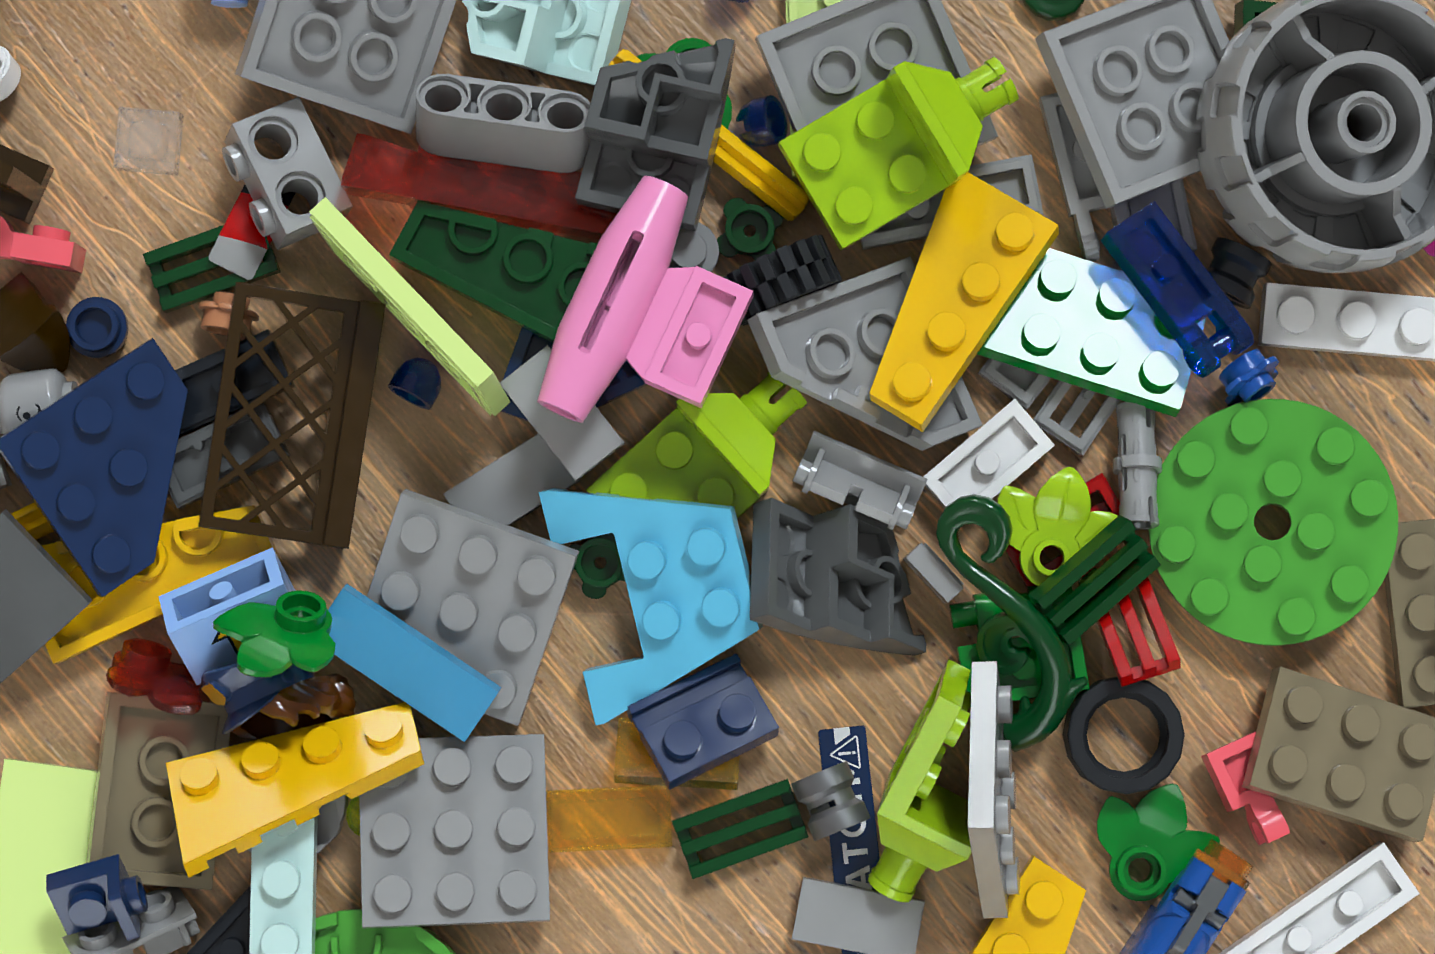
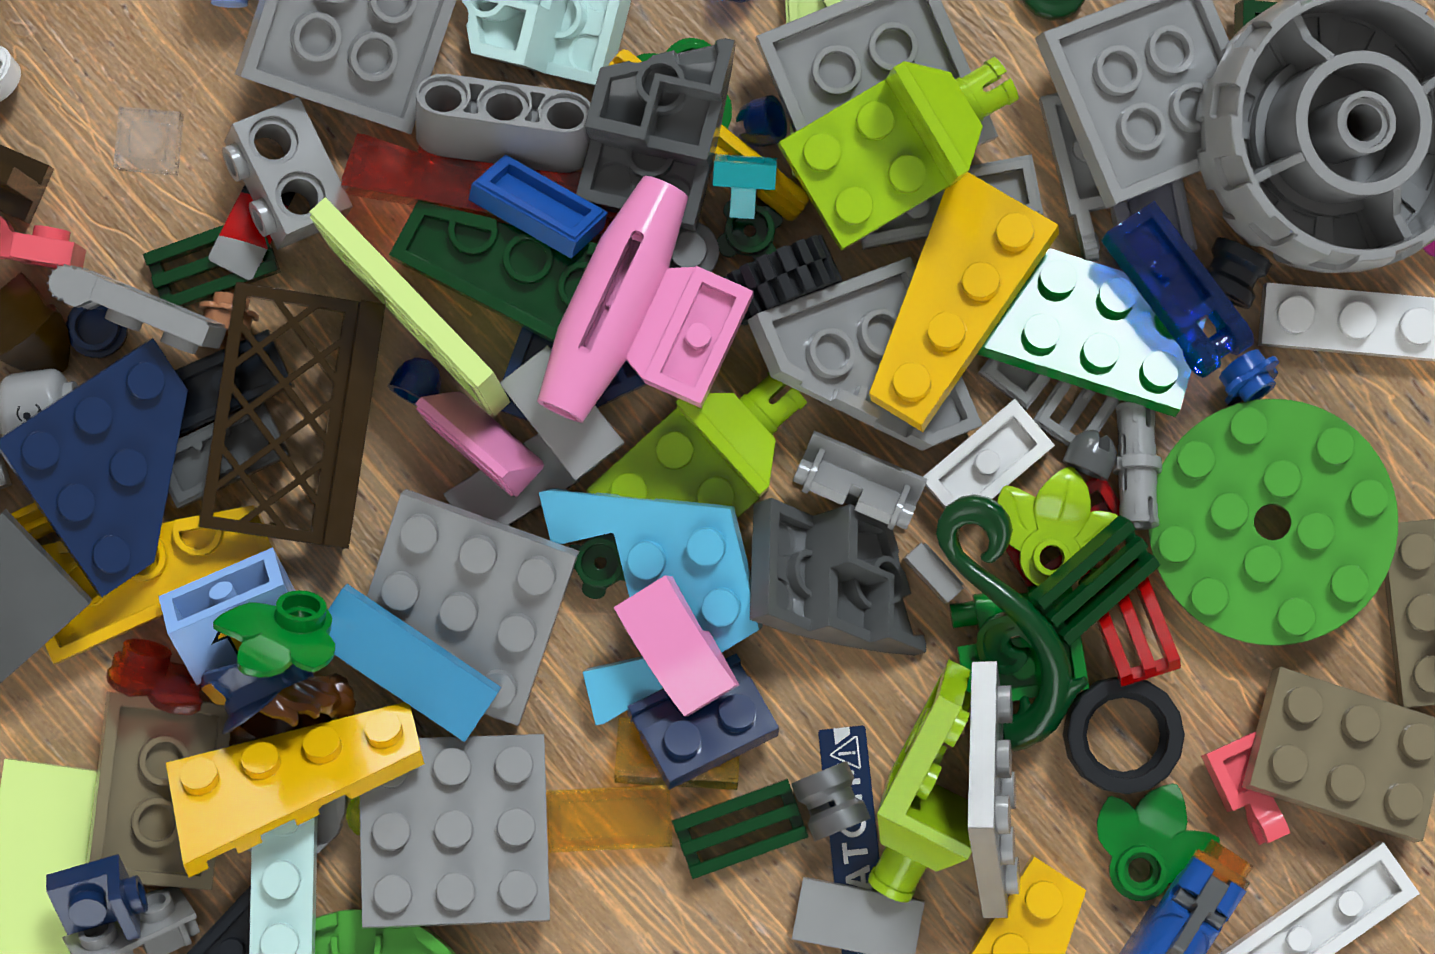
(133, 307): none -> light grey hinge
(481, 440): none -> bright pink slope
(538, 206): none -> blue tile
(676, 646): none -> bright pink slope
(744, 177): none -> teal tile
(1091, 454): none -> dark grey hinge

